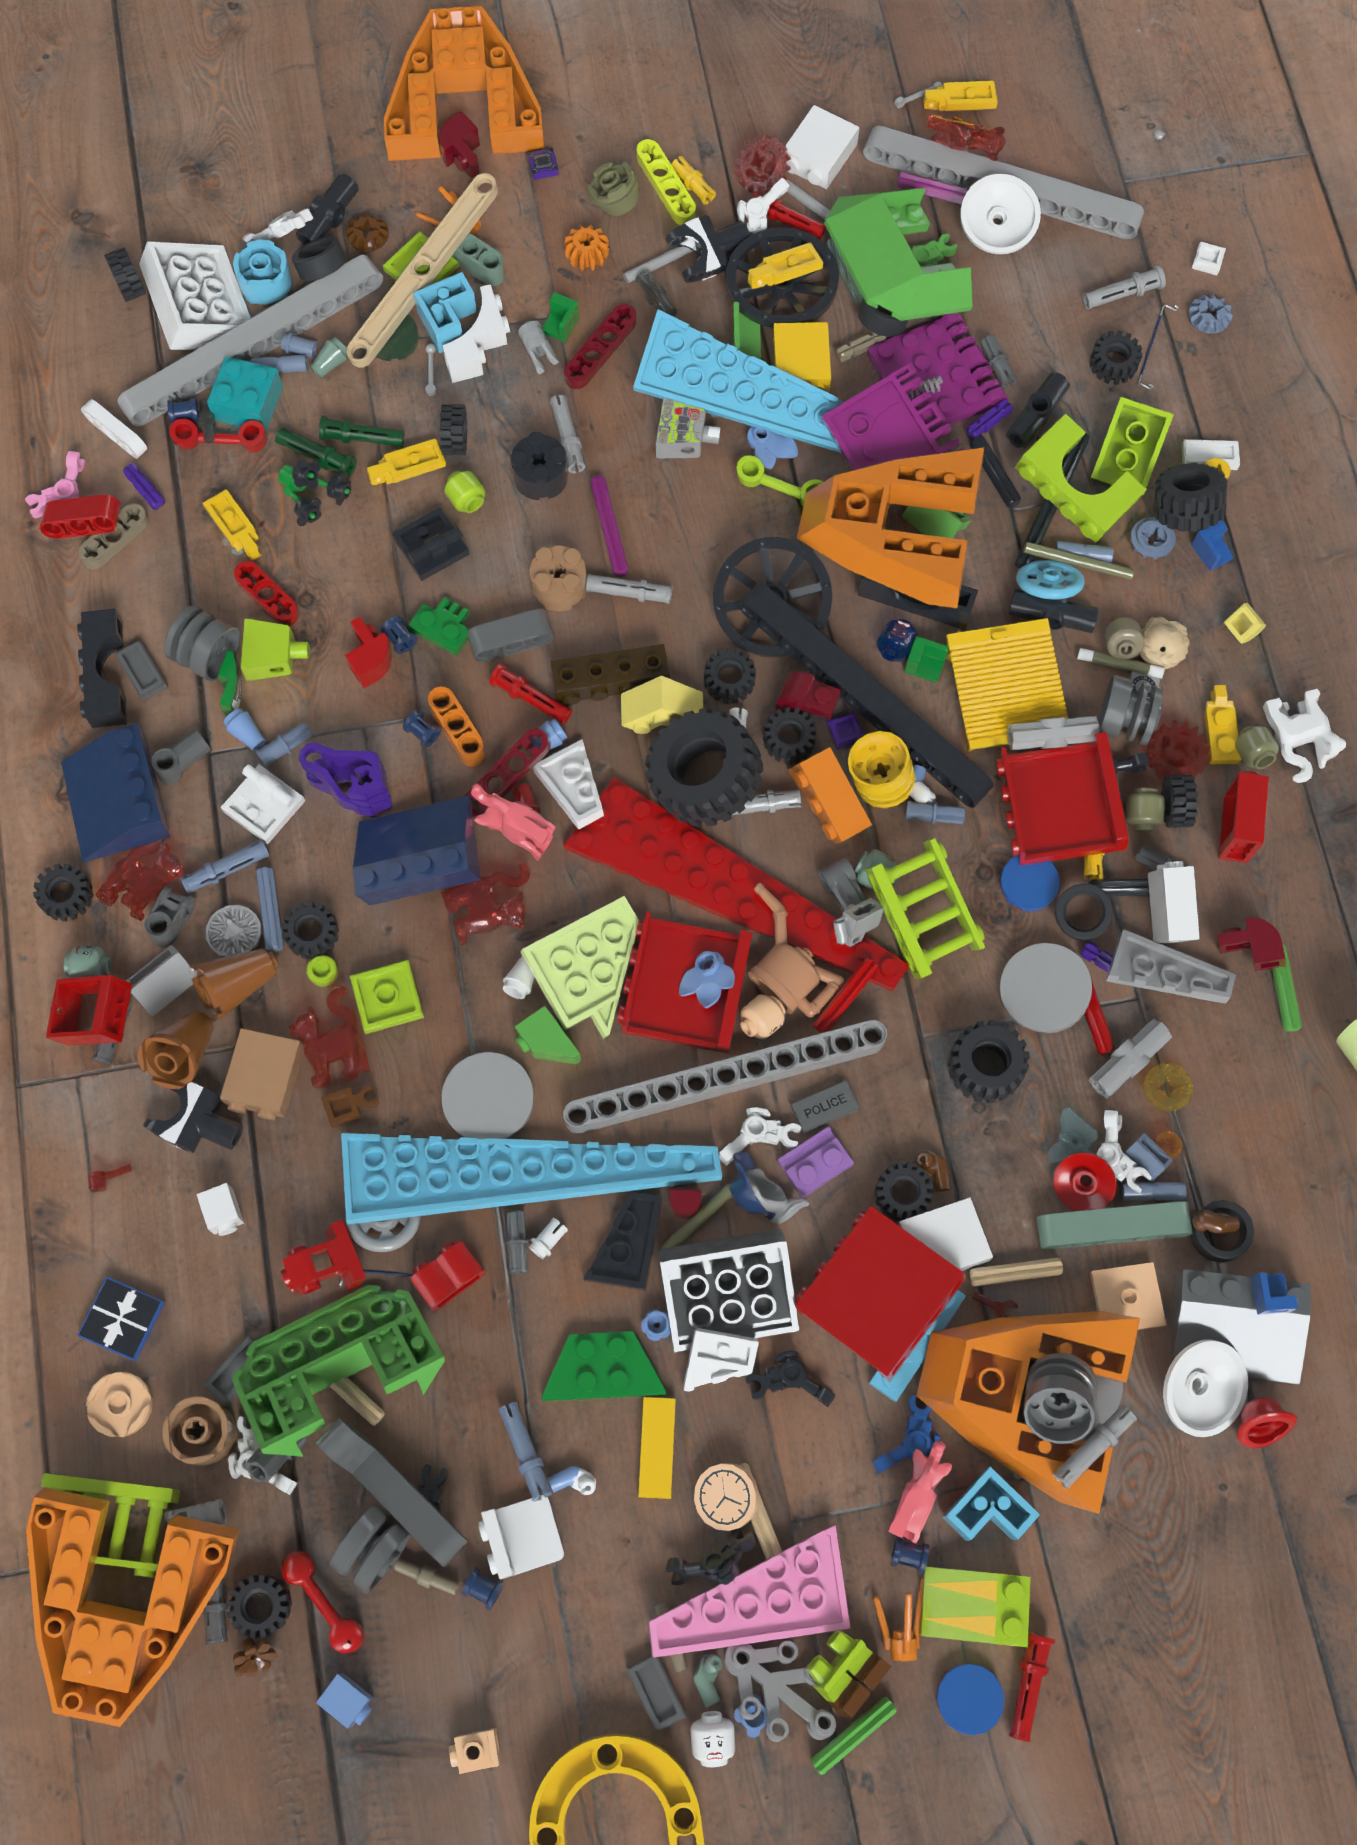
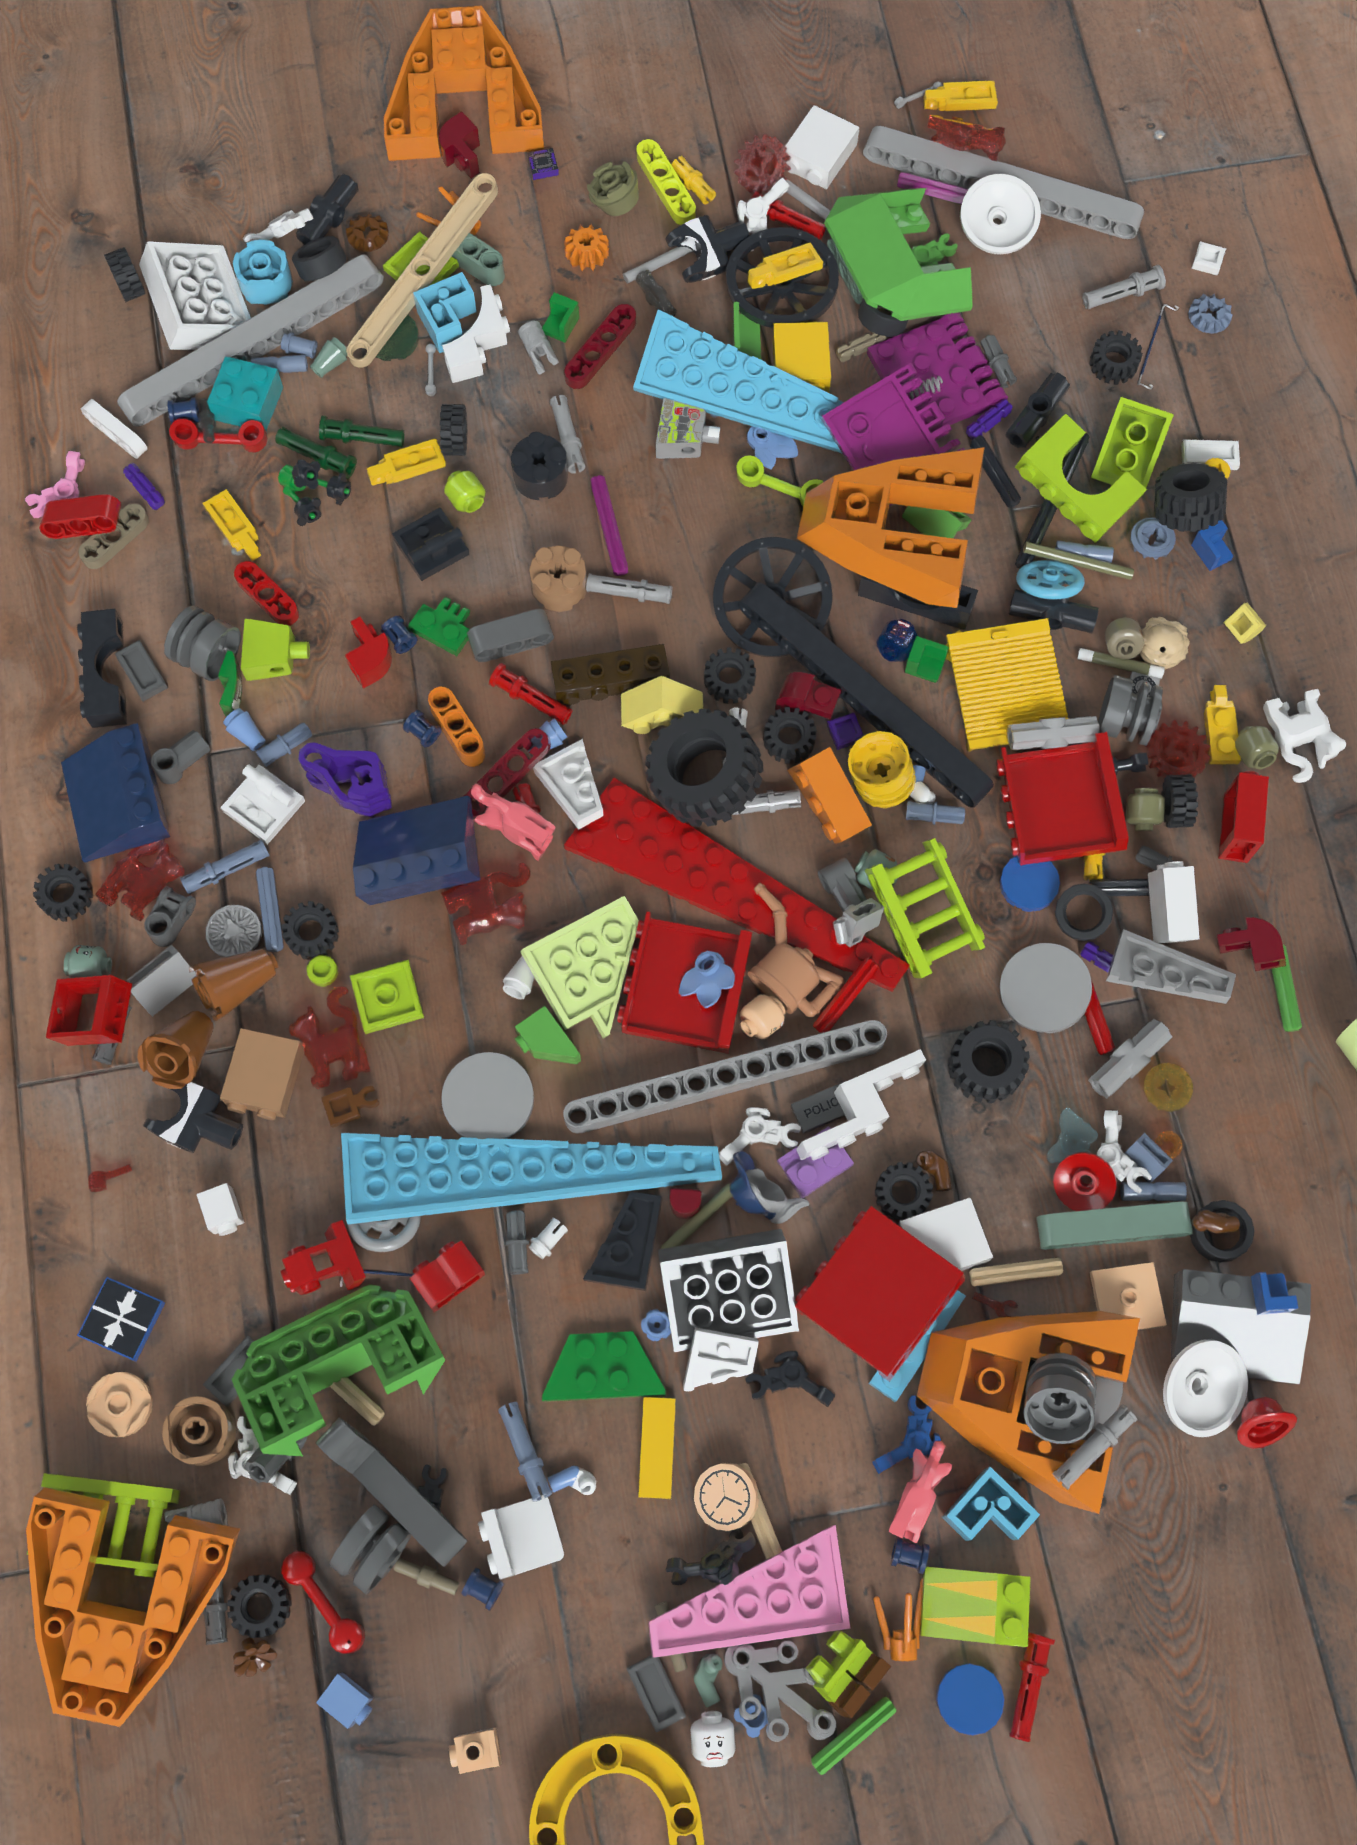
(861, 1105): none -> white bracket

